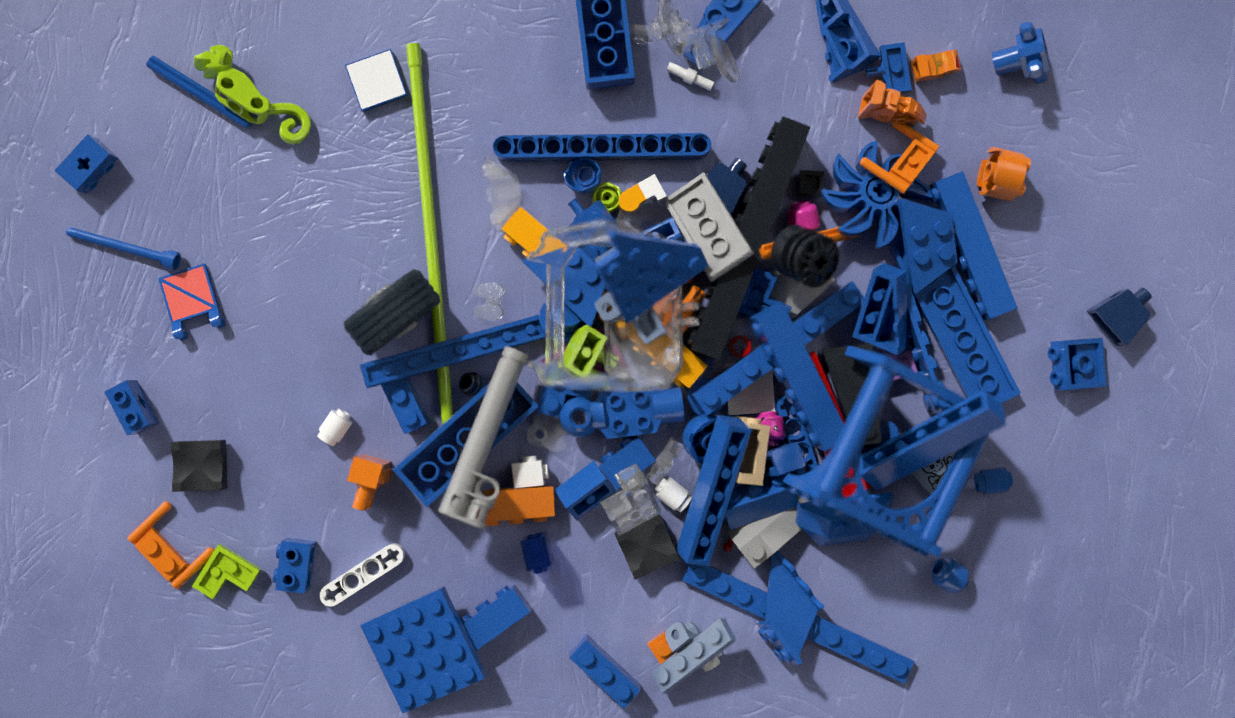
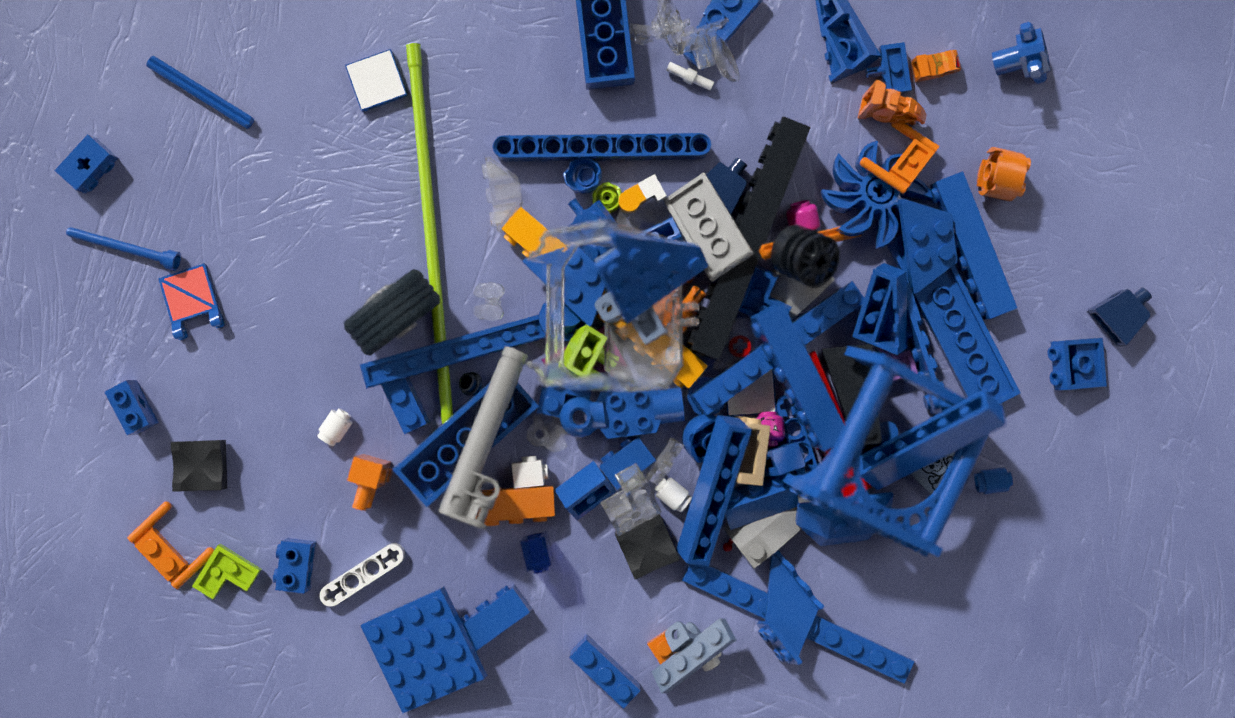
(245, 97): lime animal -> none
(810, 183): black plate -> none
(950, 575): blue head -> none

